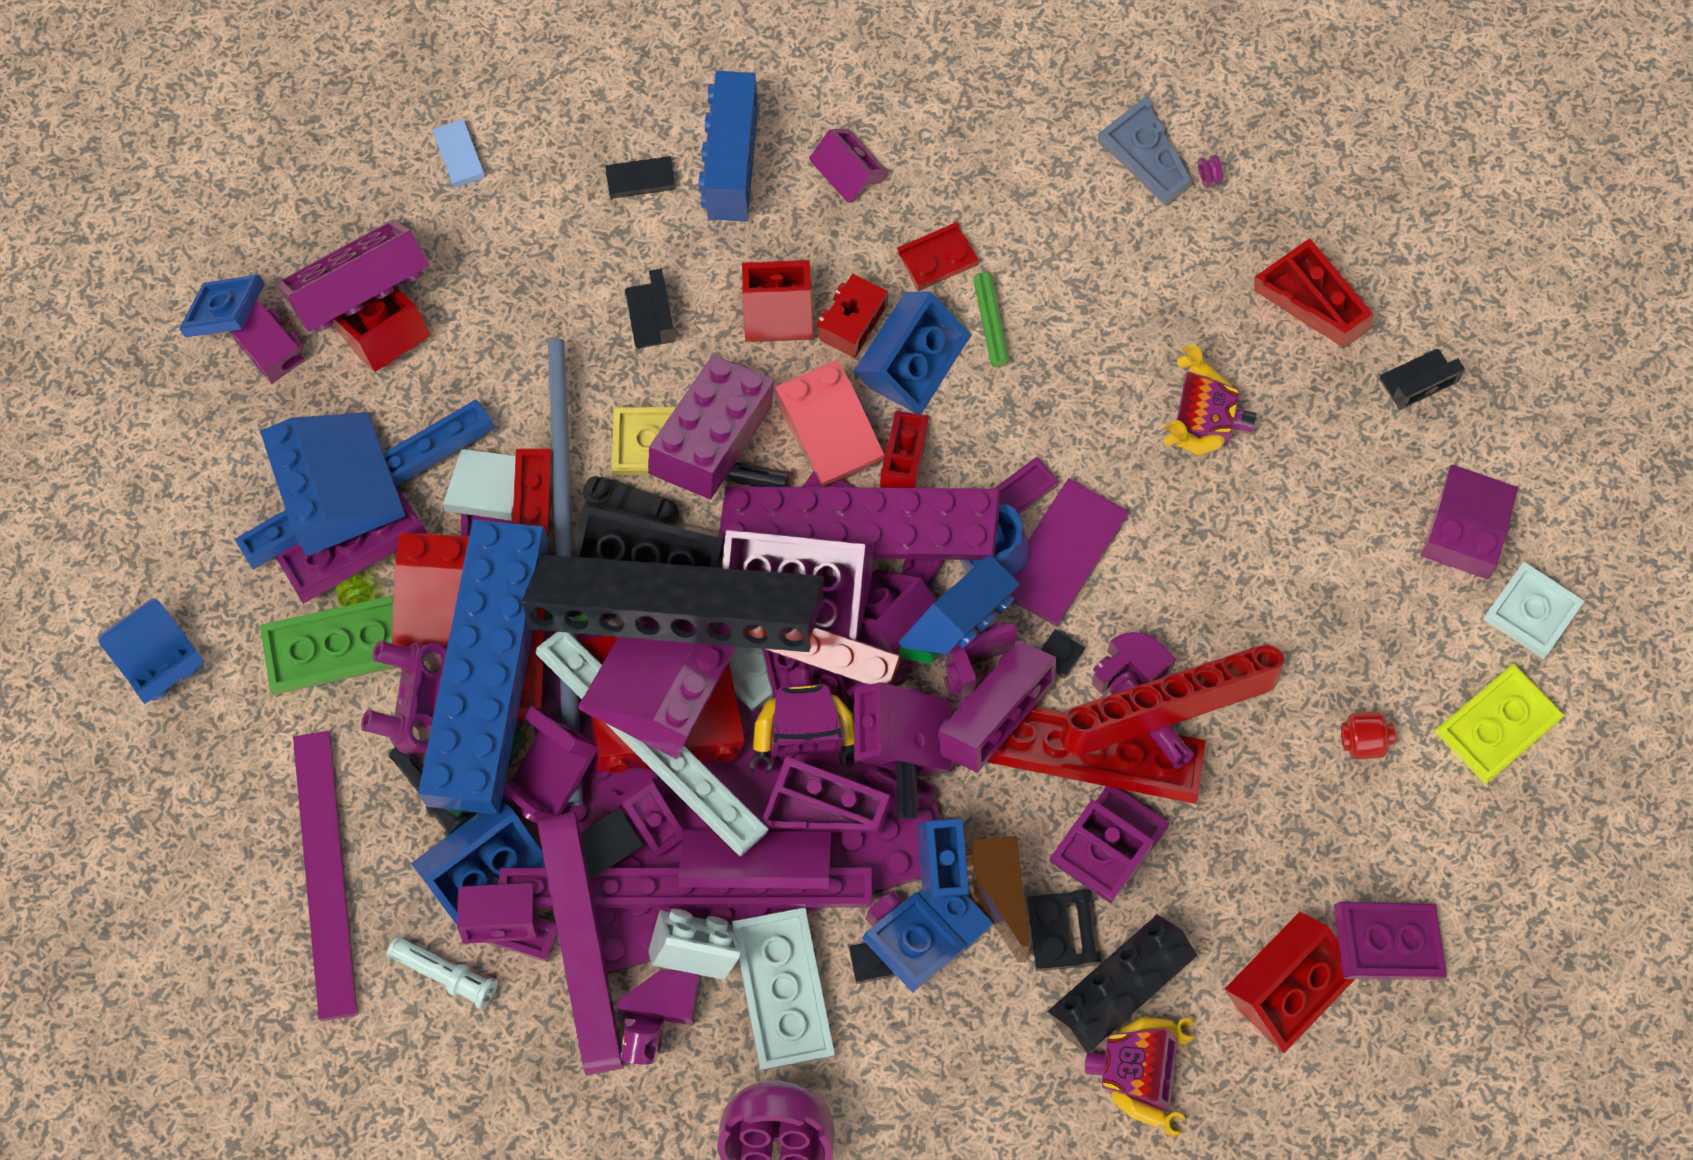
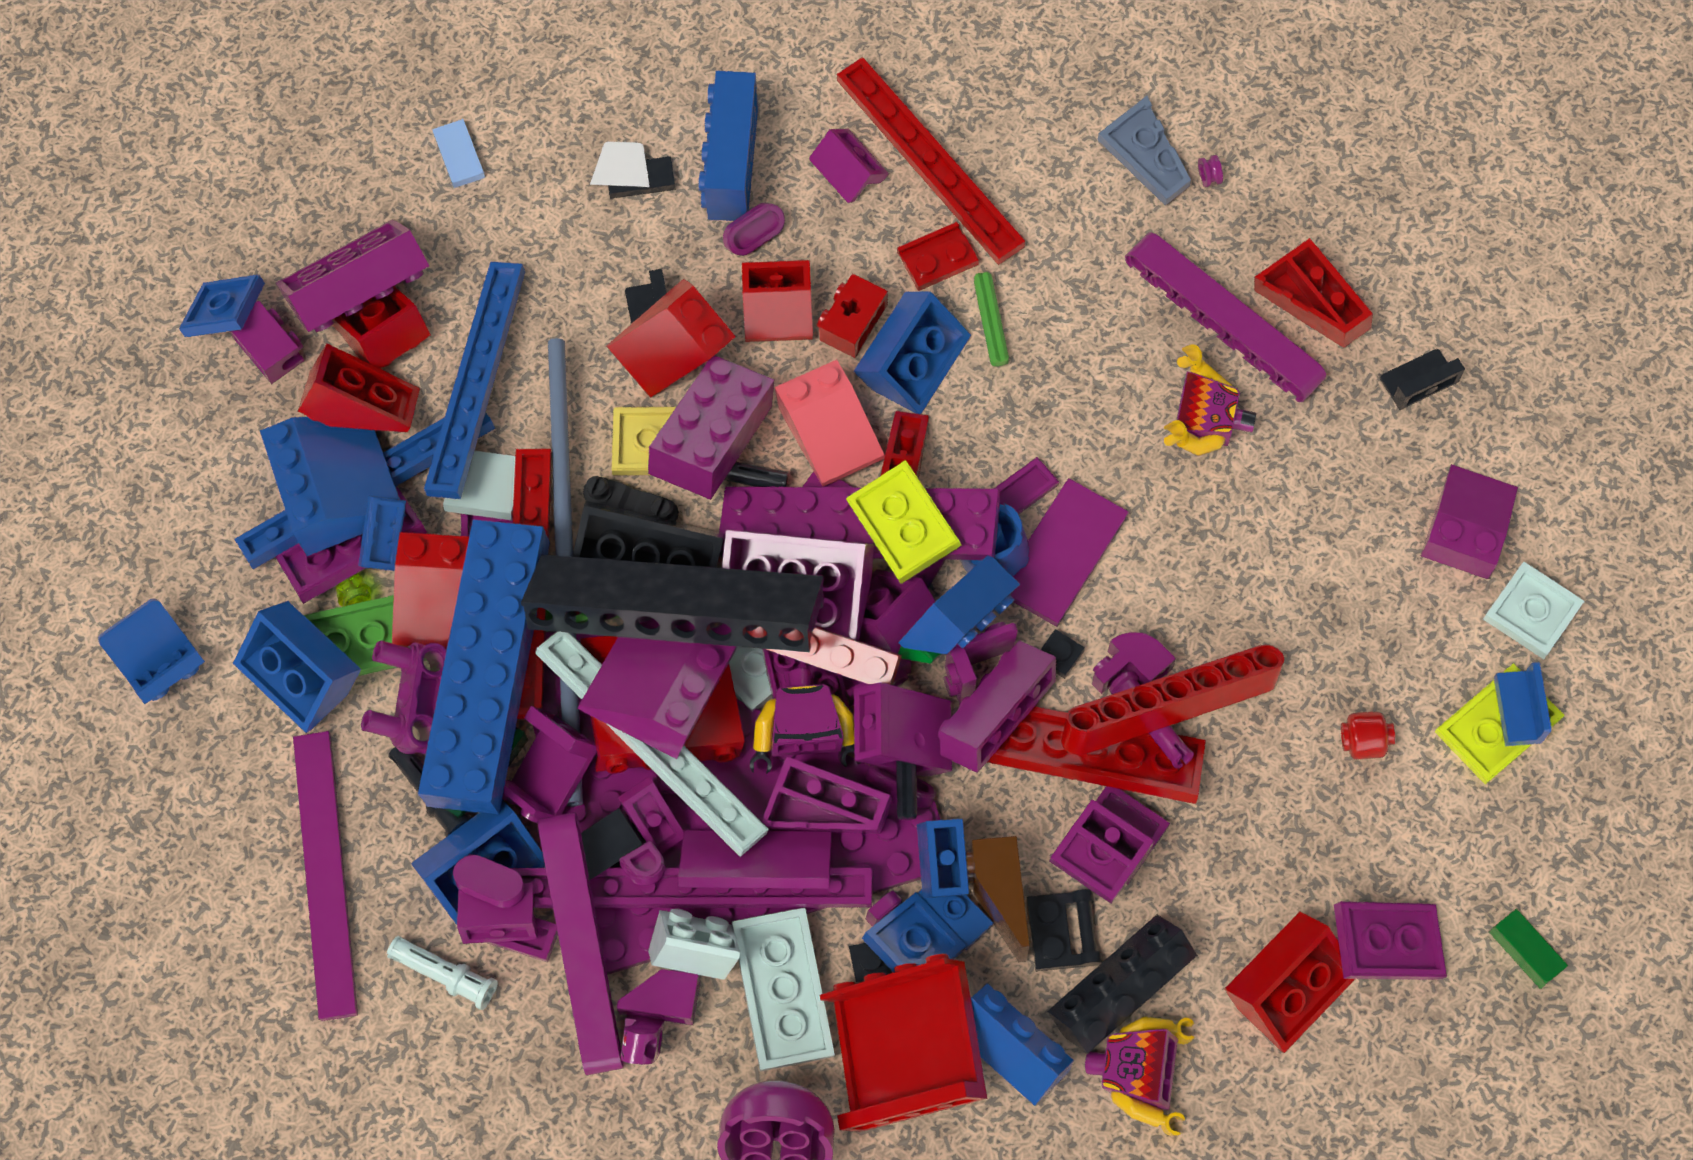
(295, 665): none -> blue slope
(357, 394): none -> red slope
(381, 532): none -> blue plate
(474, 381): none -> blue plate
(488, 881): none -> magenta tile
(621, 165): none -> white sticker
(643, 864): none -> magenta tile
(671, 339): none -> red slope
(753, 228): none -> magenta tile
(903, 522): none -> neon yellow tile
(907, 1043): none -> red panel
(931, 161): none -> red plate
(1017, 1046): none -> blue slope
(1226, 315): none -> magenta beam
(1523, 706): none -> blue panel
(1528, 948): none -> green slope

